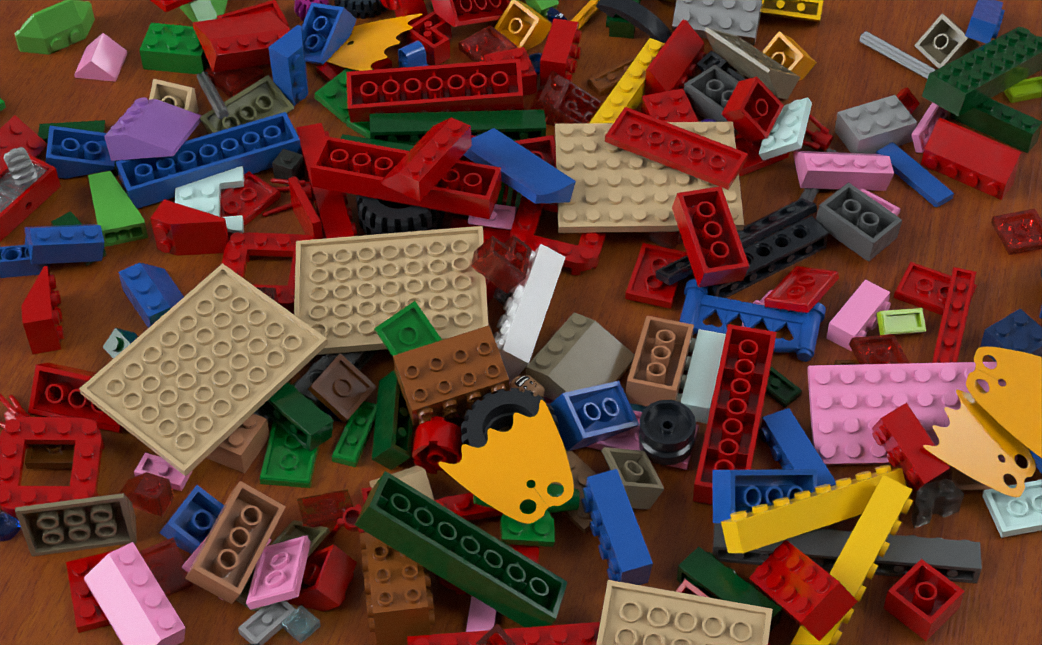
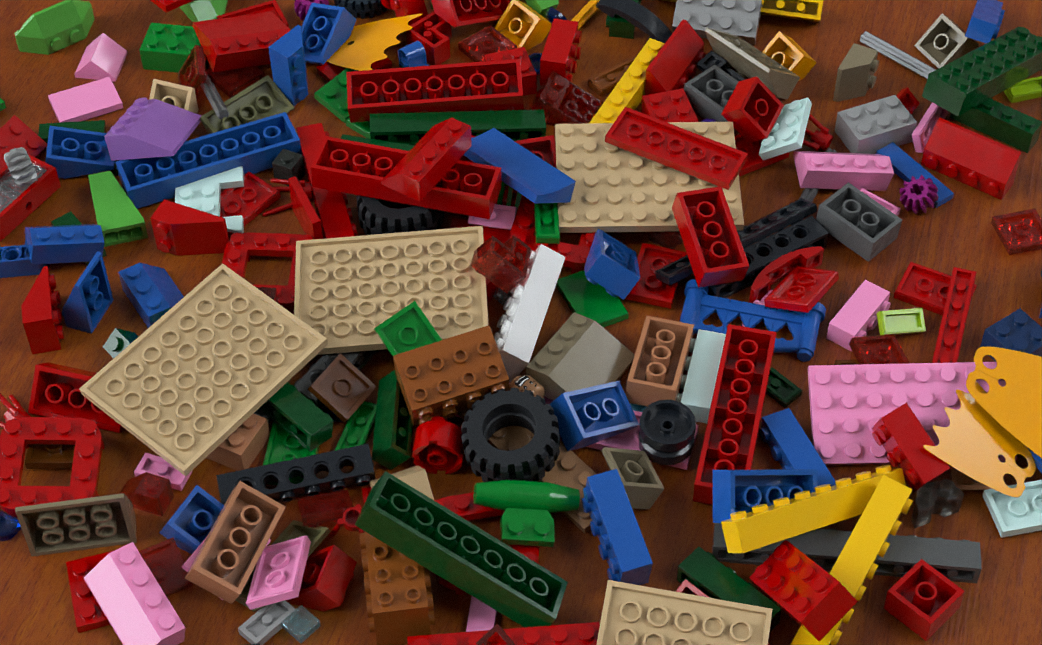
(86, 101): none -> bright pink tile
(89, 297): none -> blue slope
(193, 69): none -> clear red plate
(307, 468): none -> black brick
(511, 459): light orange piece -> none
(547, 223): none -> green tile
(591, 300): none -> green tile
(612, 265): none -> blue slope
(782, 266): none -> red slope
(856, 73): none -> dark tan slope
(915, 202): none -> magenta gear

